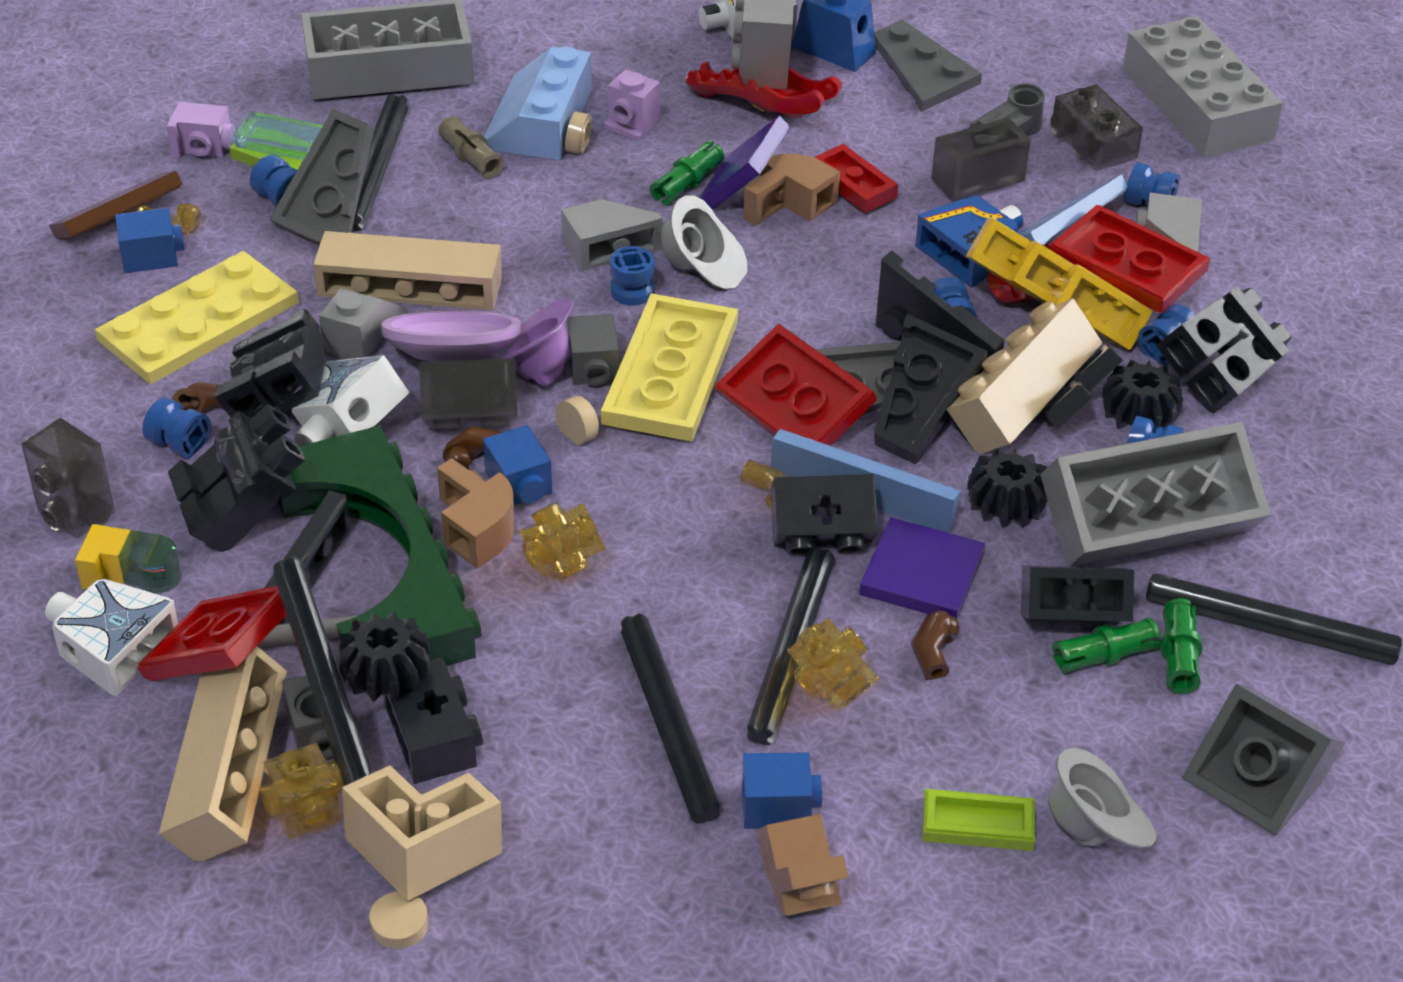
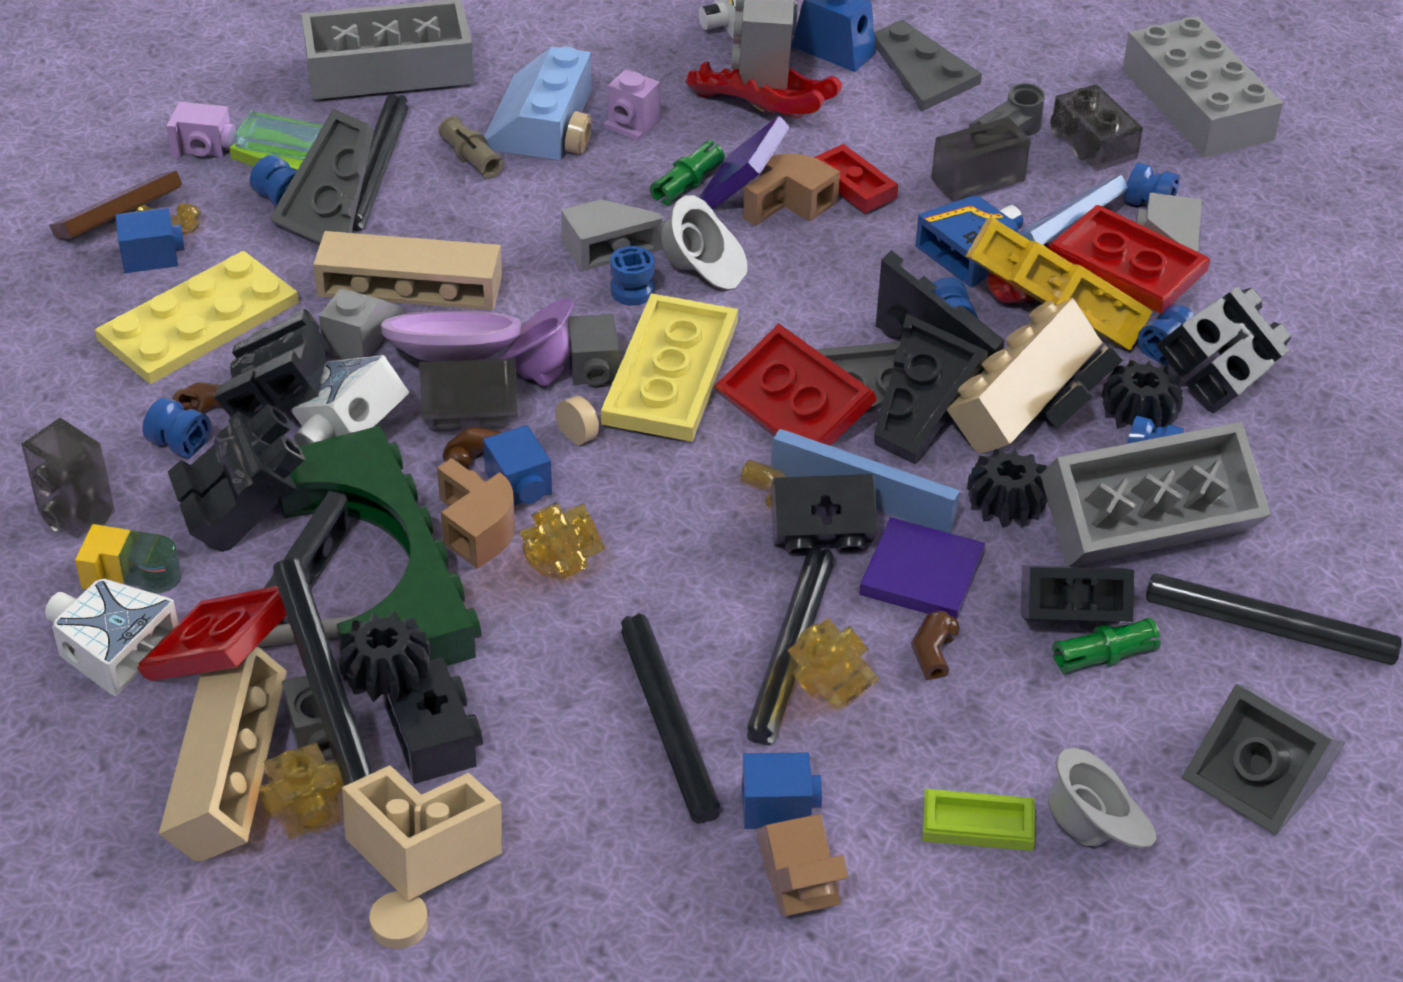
(1181, 646): green pin -> none

